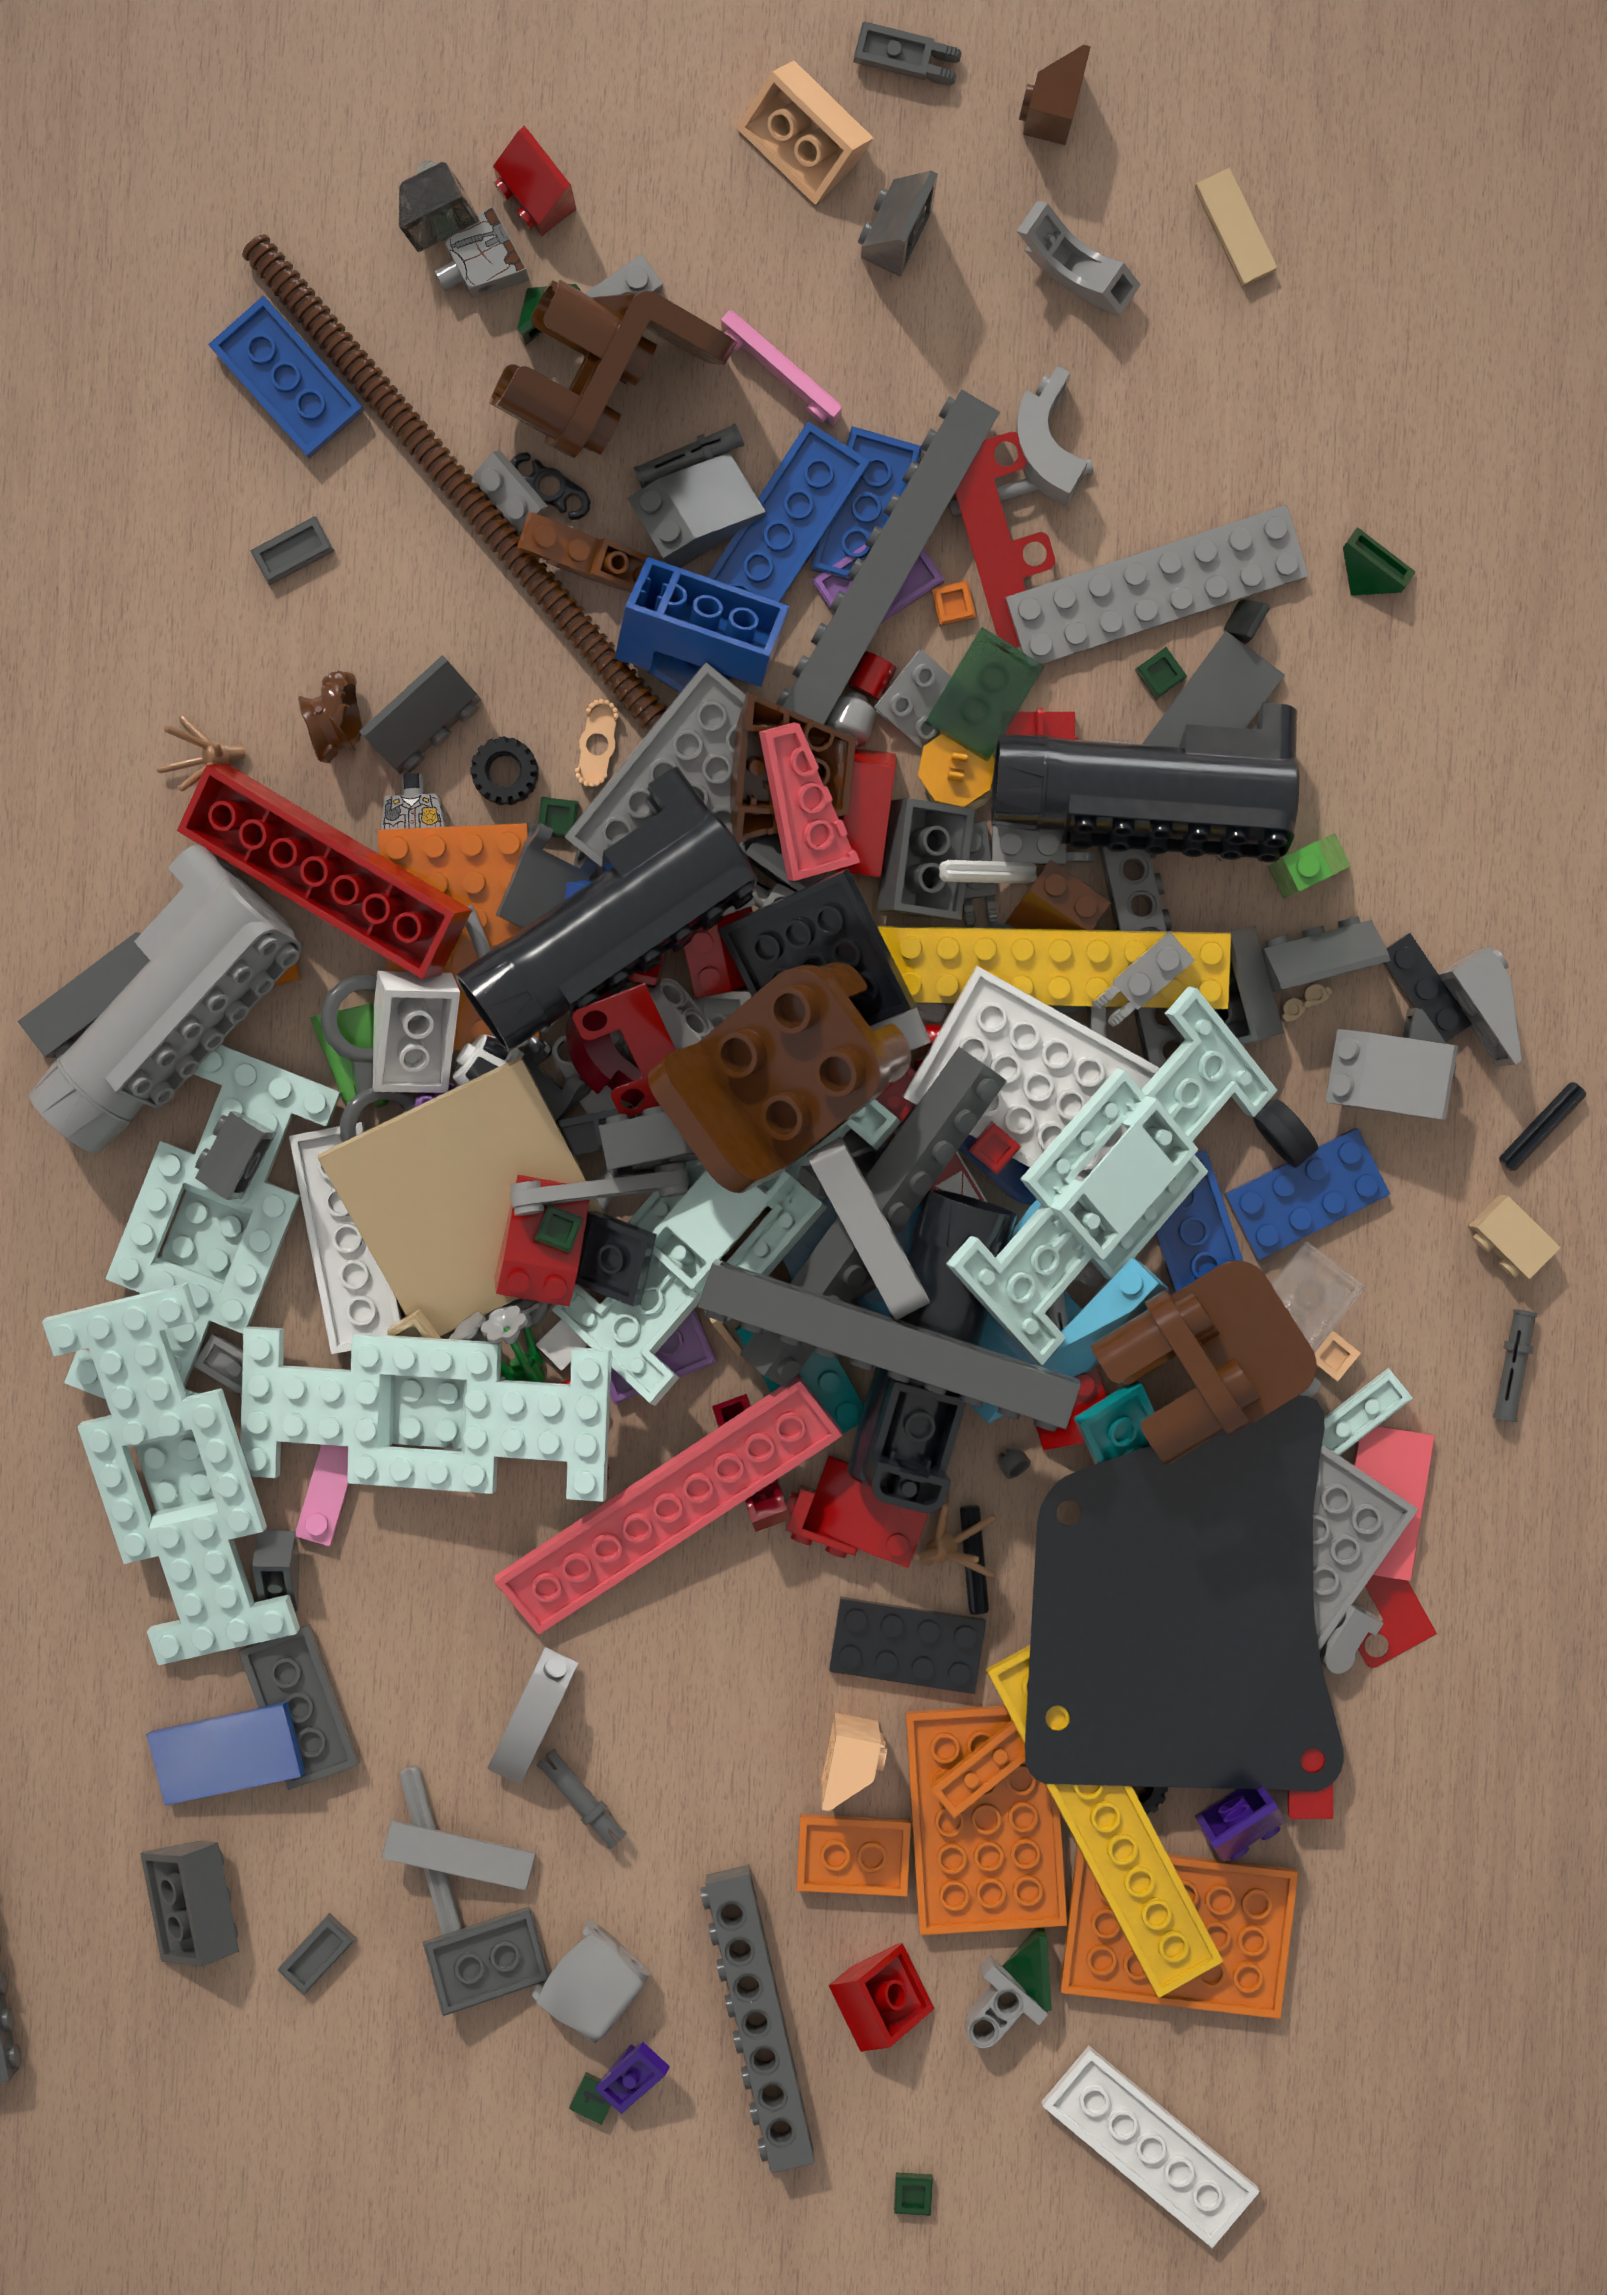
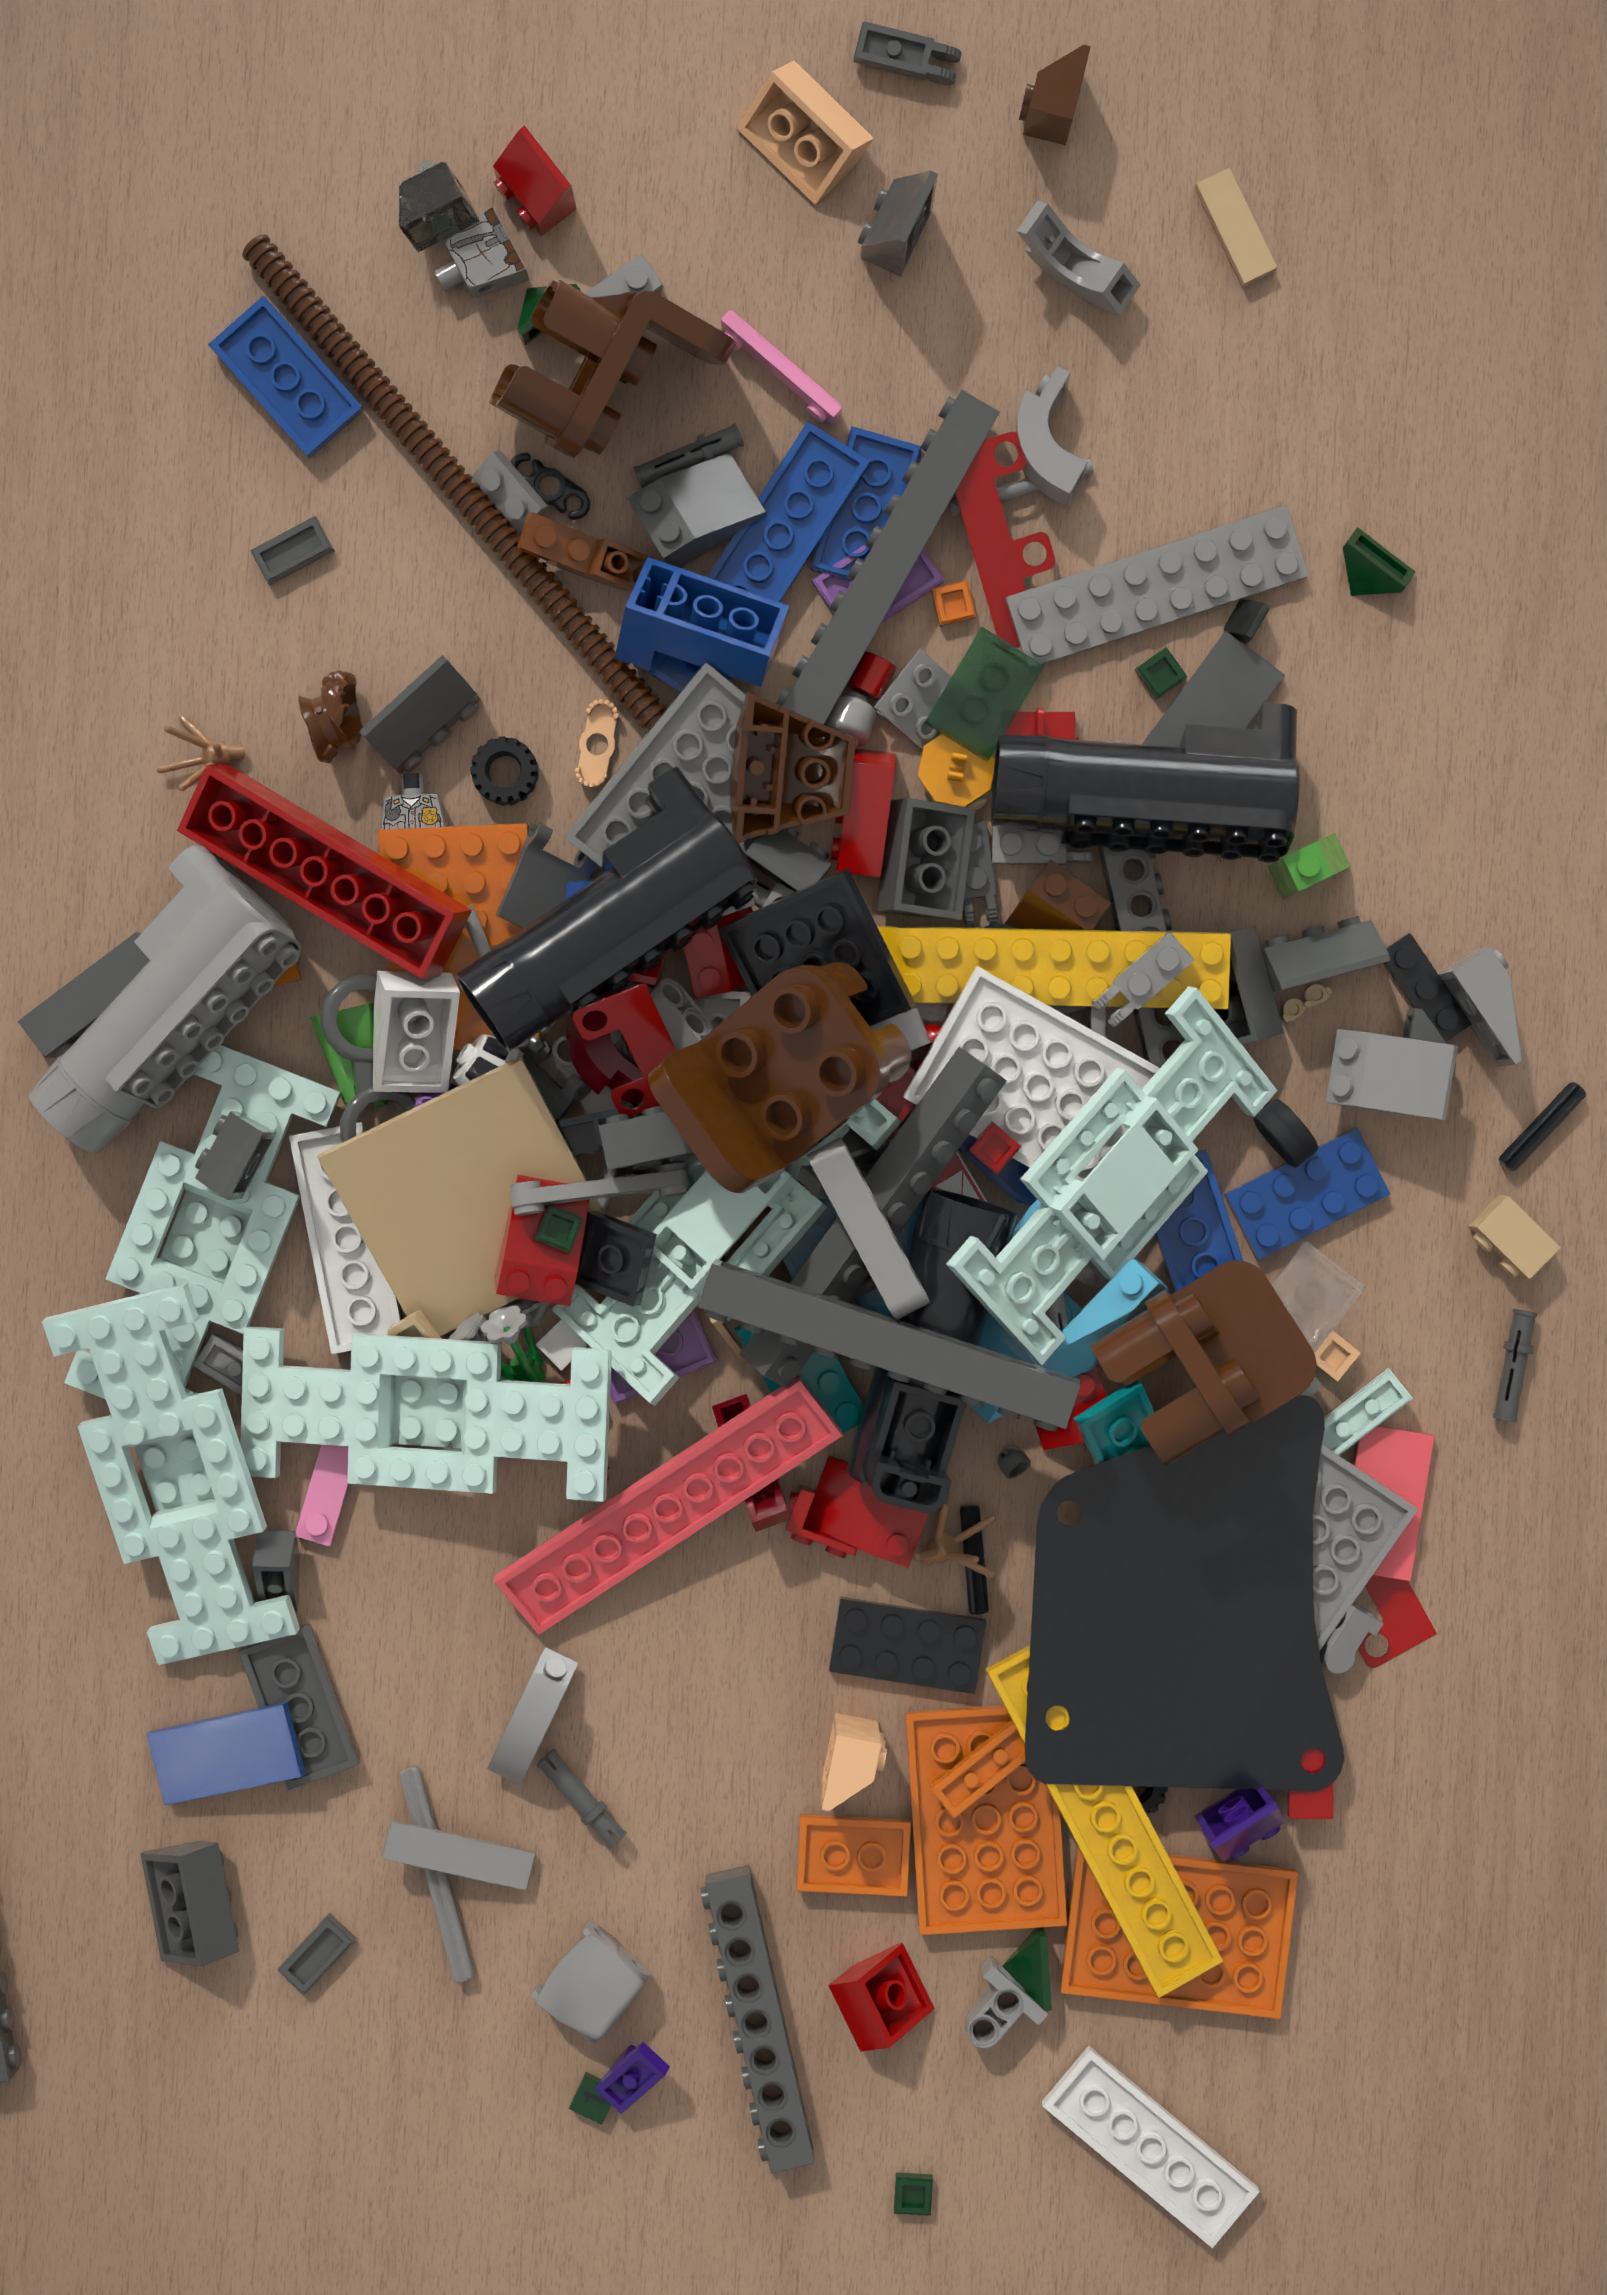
(485, 1961): dark grey tile -> none
(558, 815): dark green tile -> none
(806, 821): coral wing -> none
(987, 871): white axle -> none

